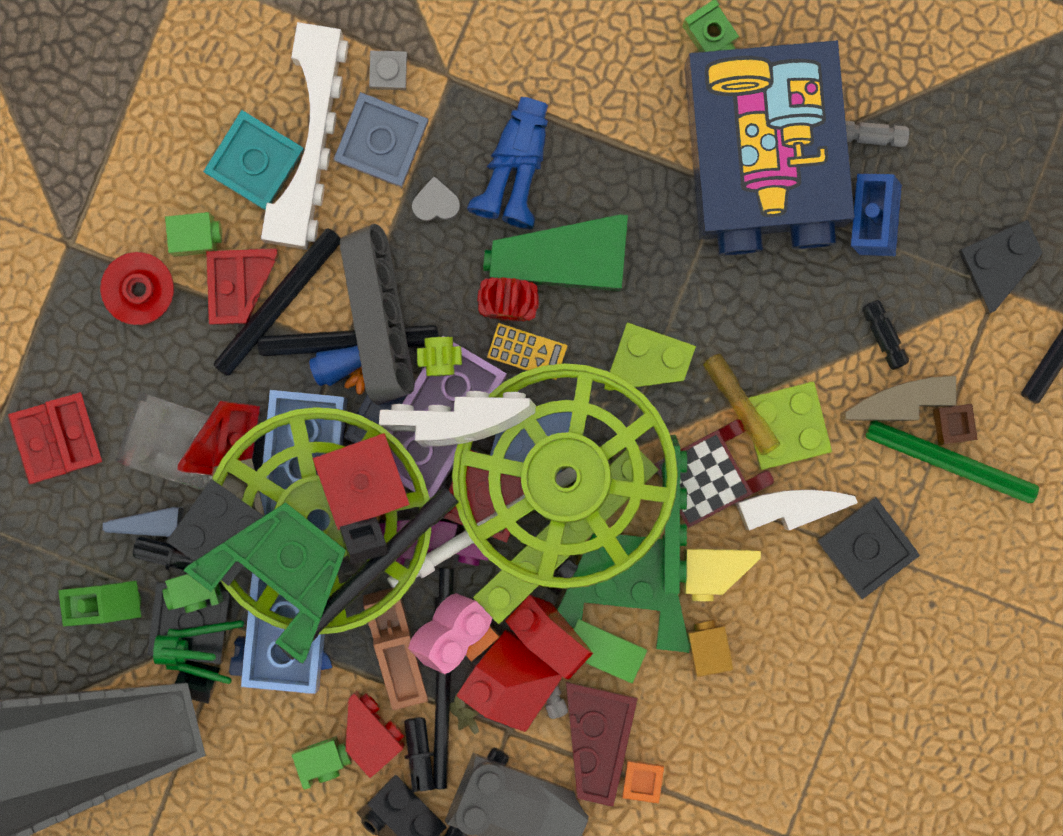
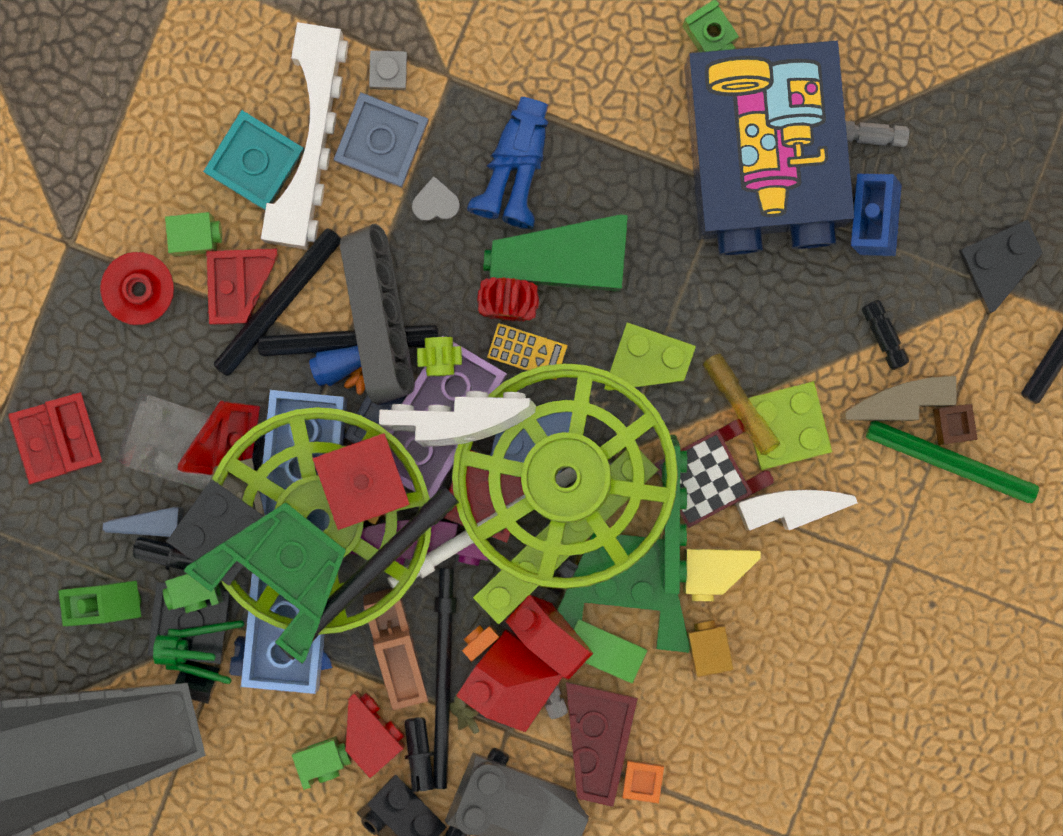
(363, 540): black plate -> none
(453, 629): bright pink brick -> none
(868, 548): black plate -> none

